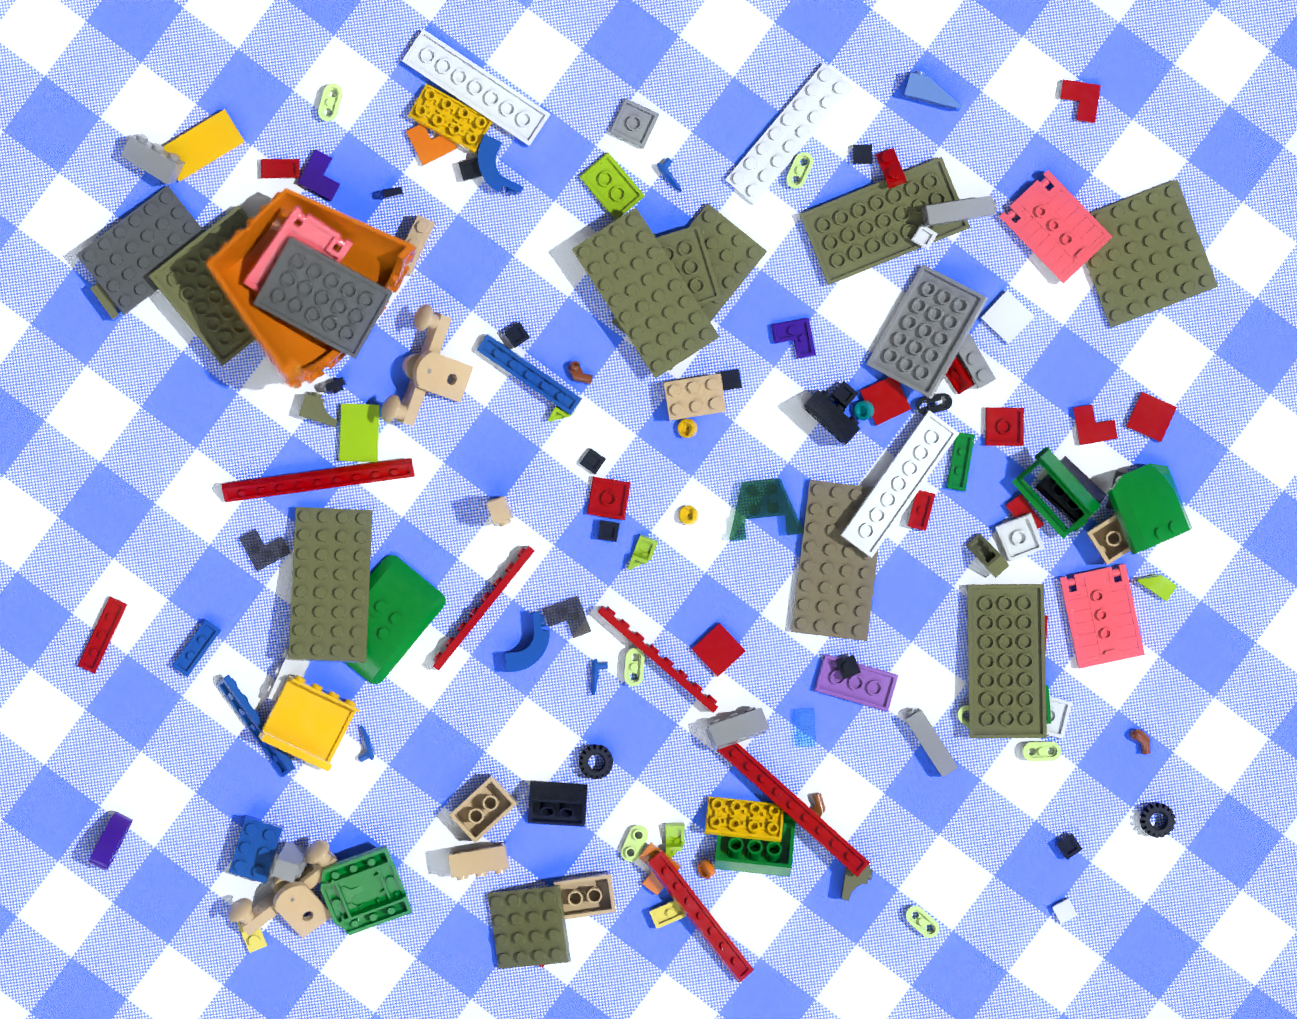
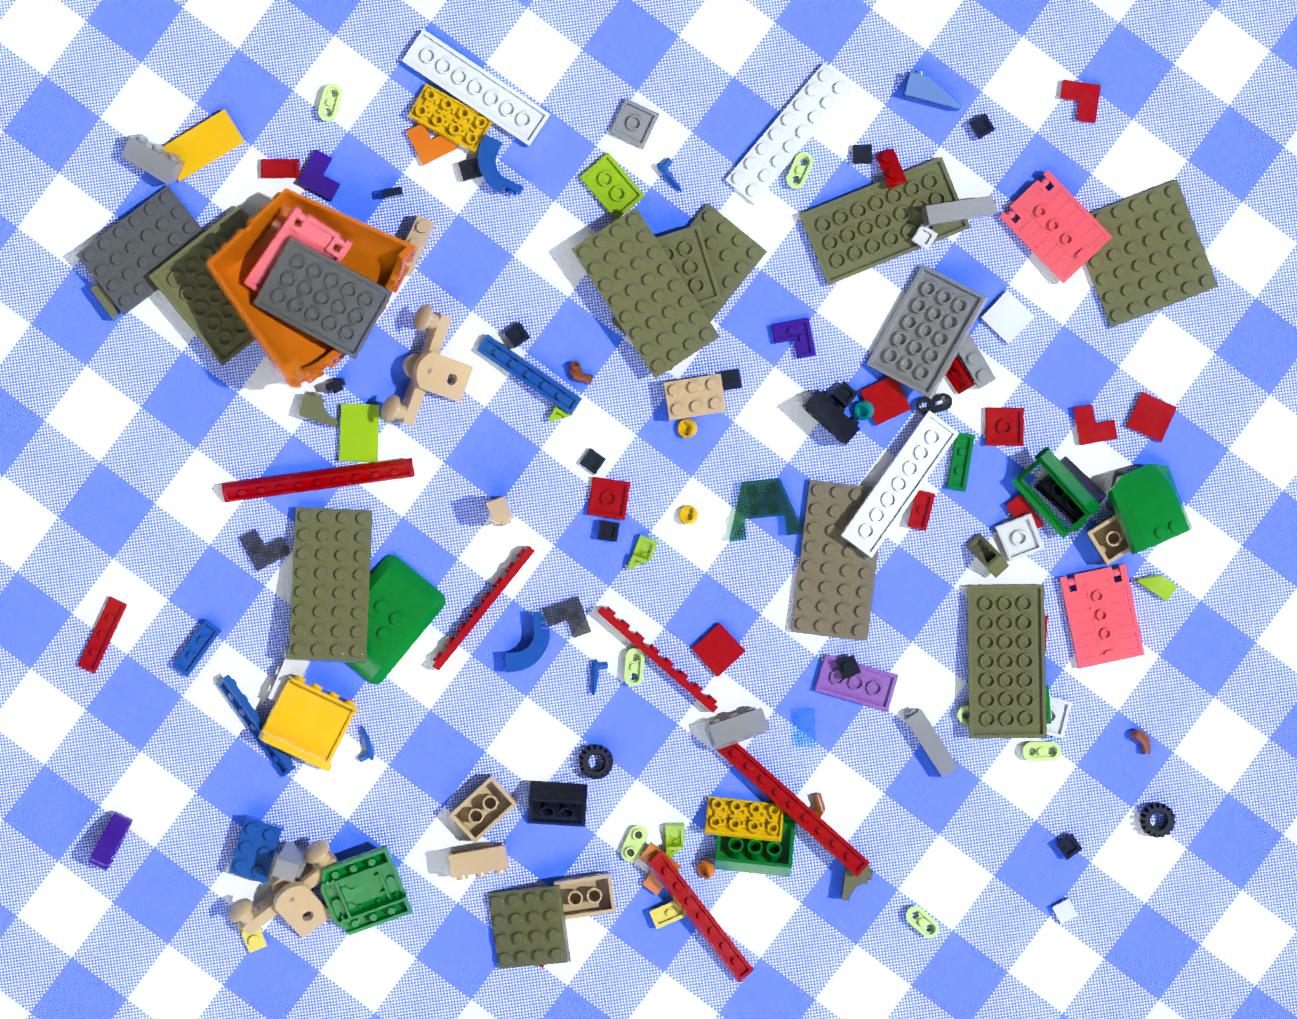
(982, 126): none -> black plate

